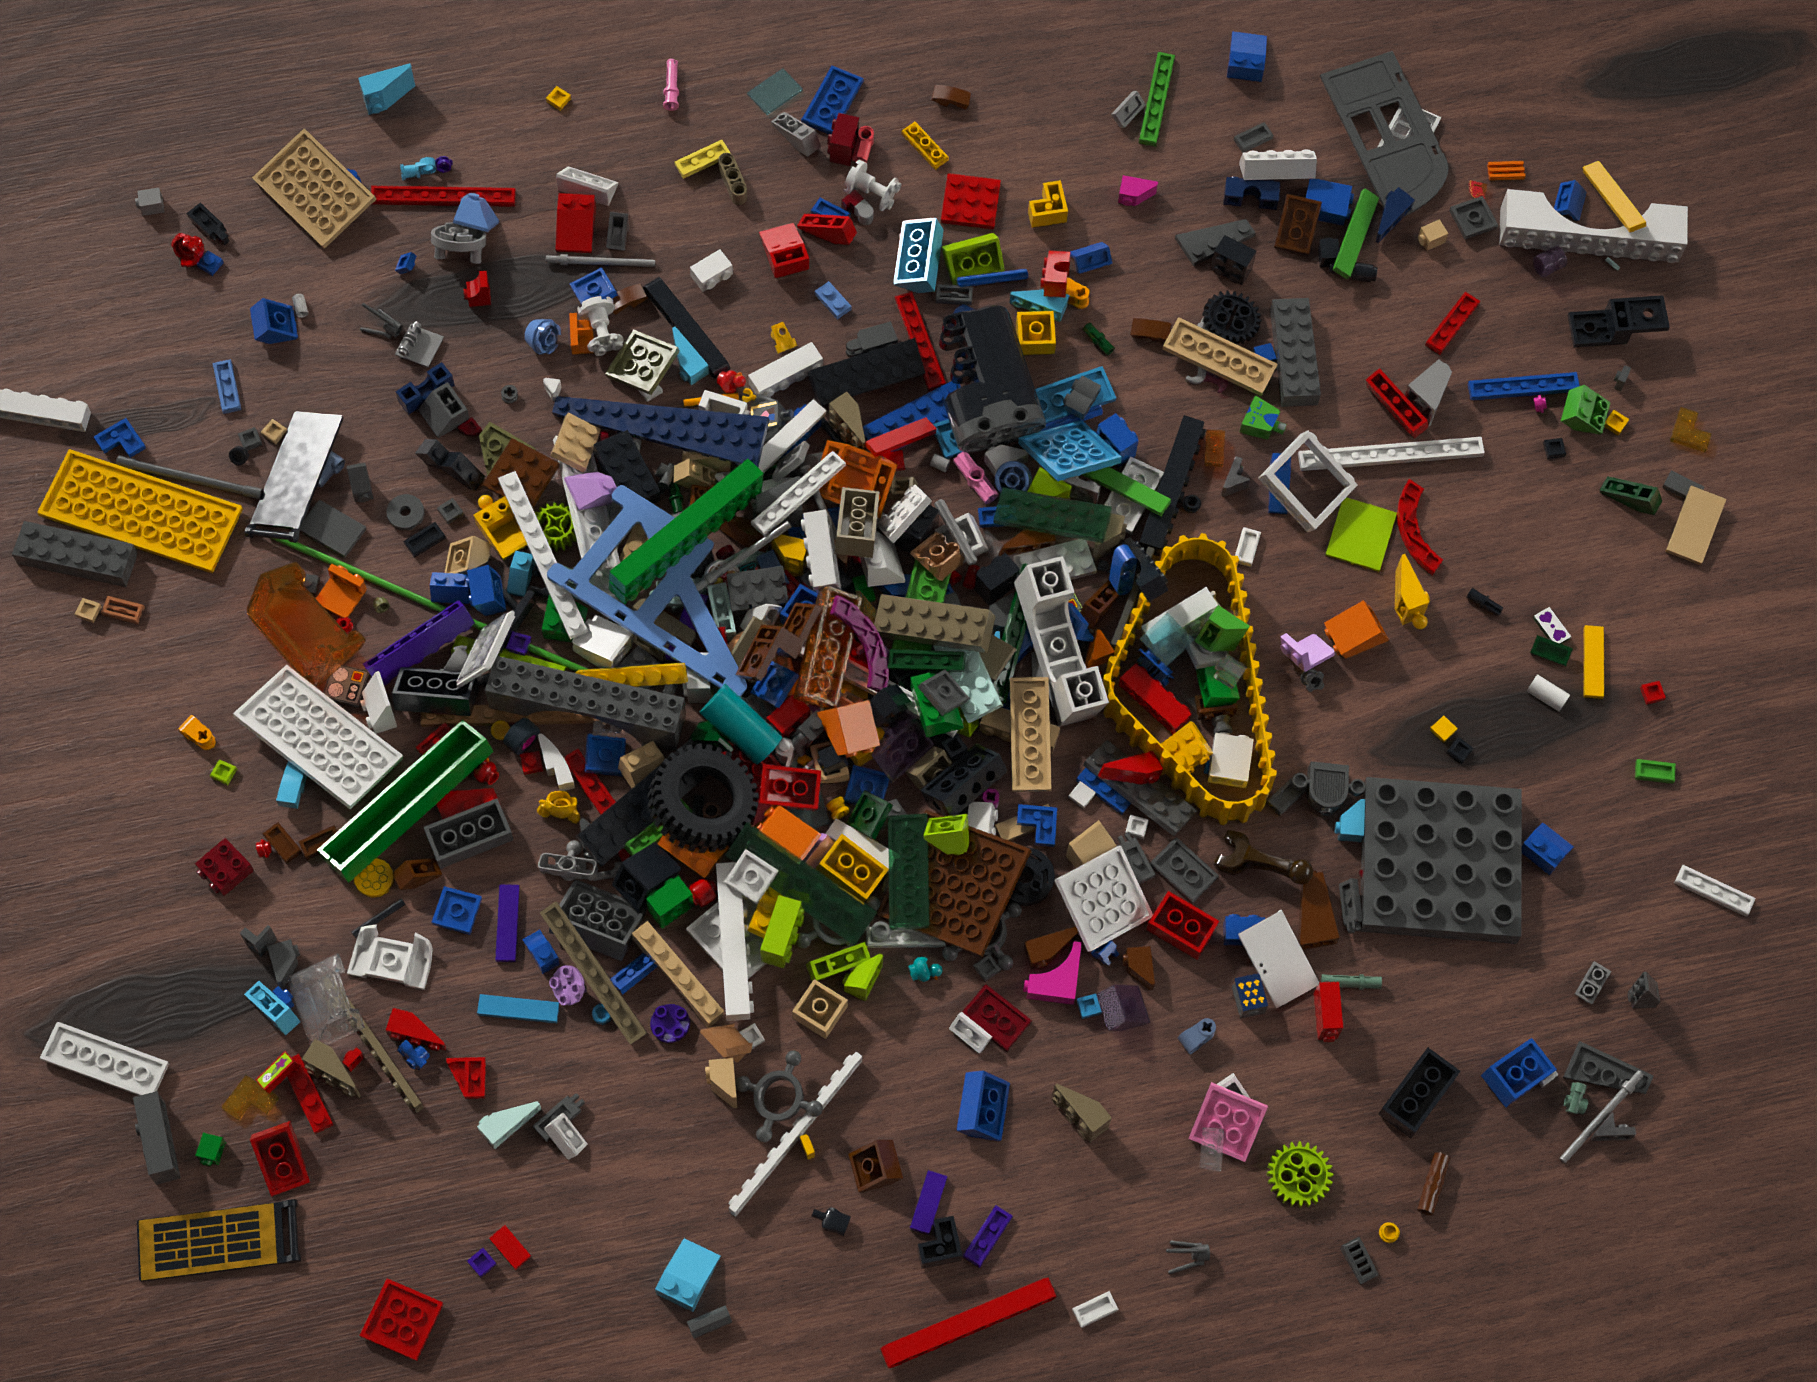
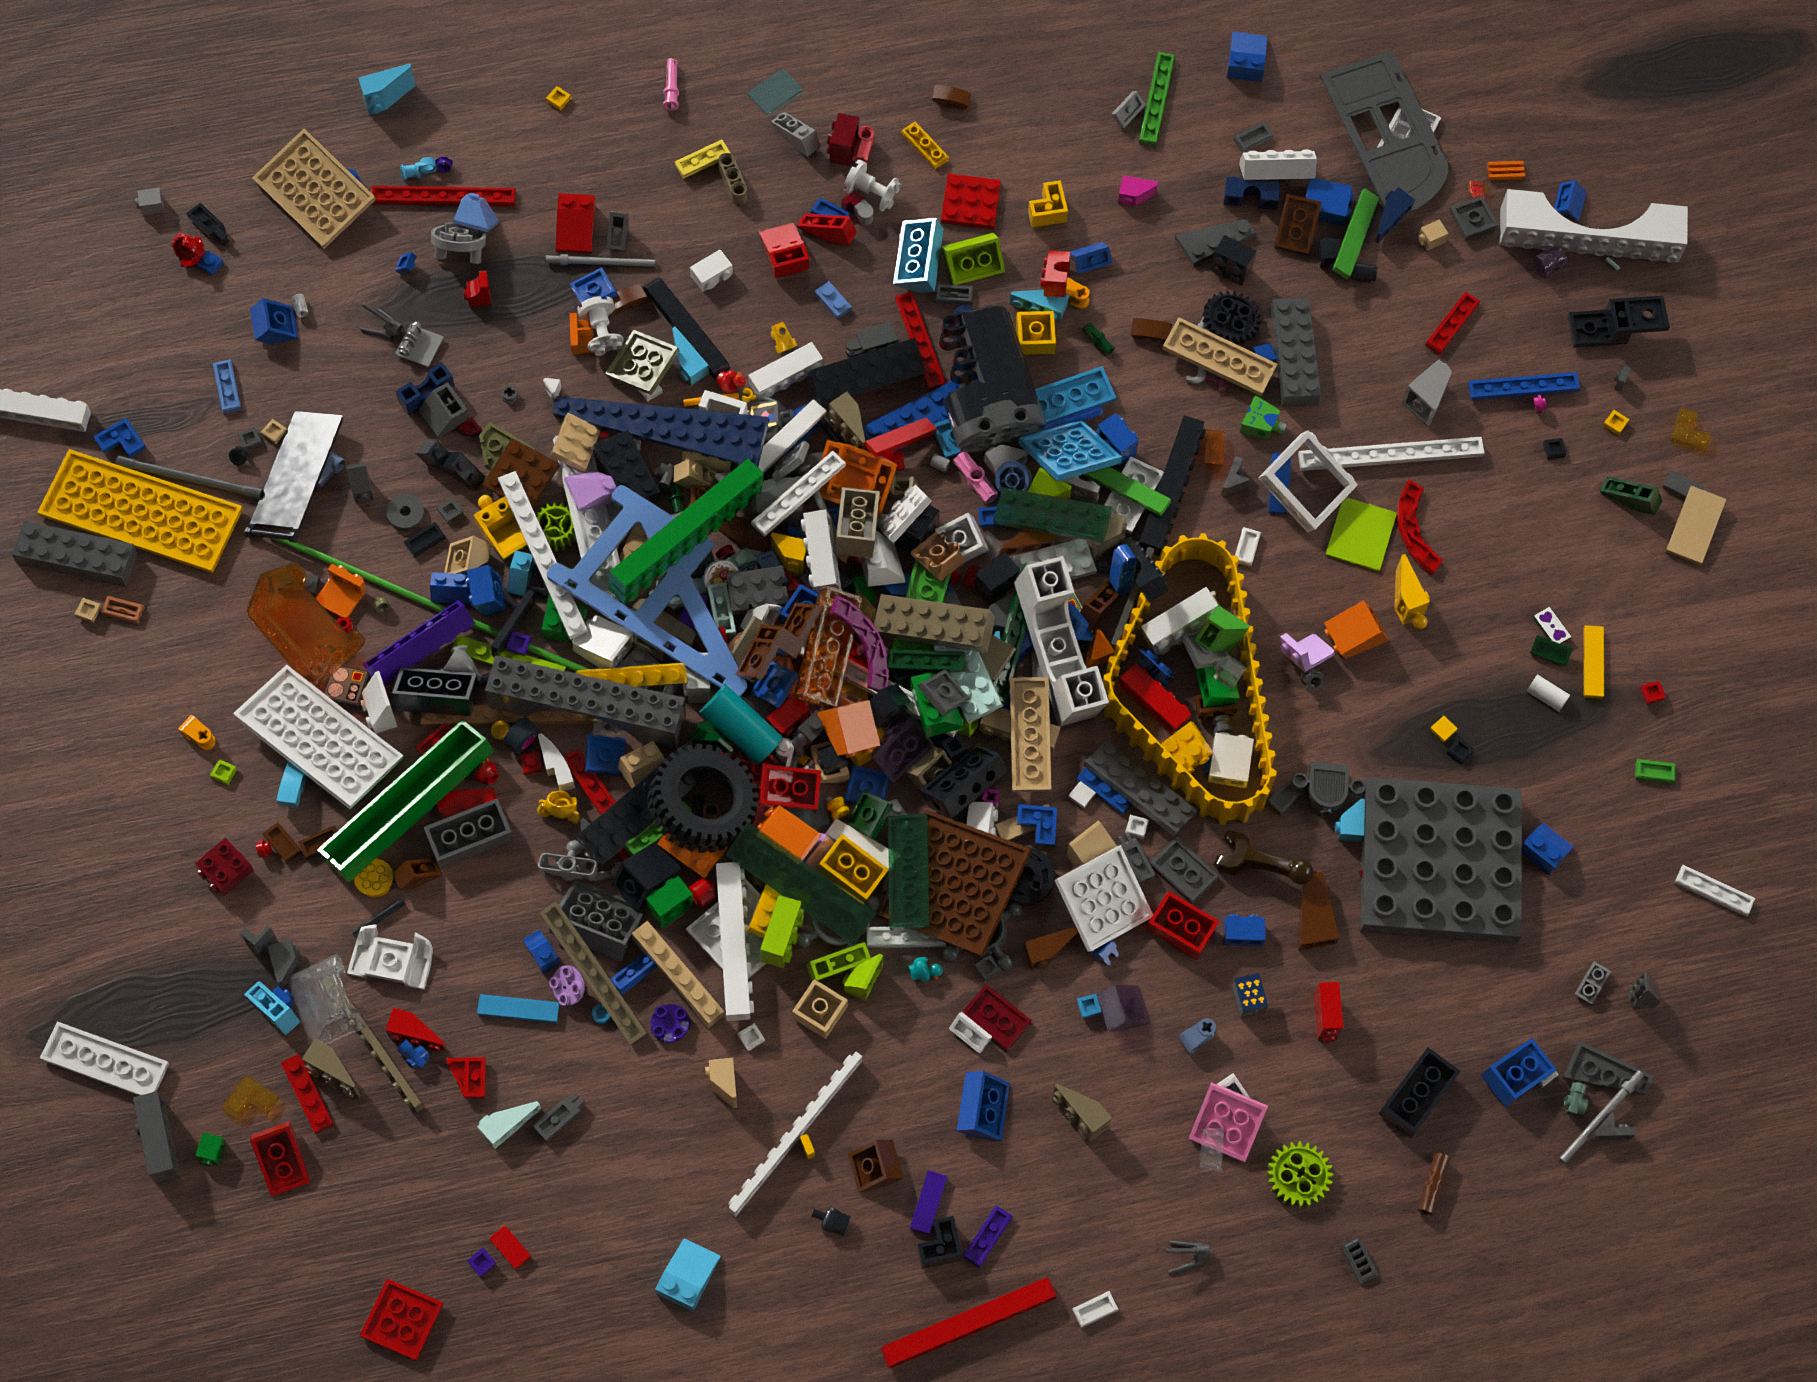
(216, 1241): flag -> none
(276, 1072): slope -> none
(332, 528): dark grey tile -> none
(352, 1059): red plate -> none
(456, 910): blue plate -> none
(485, 648): piece -> none
(507, 923): dark purple tile -> none
(542, 335): medium blue cone -> none
(565, 1136): white slope -> none
(580, 182): white slope -> none
(709, 1322): dark grey axle -> none
(711, 578): light grey bar -> none
(727, 1041): medium nougat slope -> none
(744, 1084): dark grey piece -> none
(751, 876): white tile -> none
(832, 97): blue tile -> none
(880, 931): light grey tile -> none
(948, 833): lime slope -> none
(955, 532): light grey axle -> none
(992, 277): blue axle -> none
(1057, 984): dark pink arch -> none
(1082, 397): dark grey brick -> none
(1134, 769): red slope -> none
(1140, 965): reddish brown slope -> none
(1166, 639): clear light blue tile -> none
(1191, 499): black plate -> none
(1278, 952): white container -> none
(1351, 905): dark grey hinge -> none
(1354, 981): sand green pin -> none
(1389, 1232): yellow plate -> none
(1397, 403): red brick -> none
(1484, 602): black axle -> none
(1585, 410): bright green slope -> none
(1614, 196): yellow tile -> none

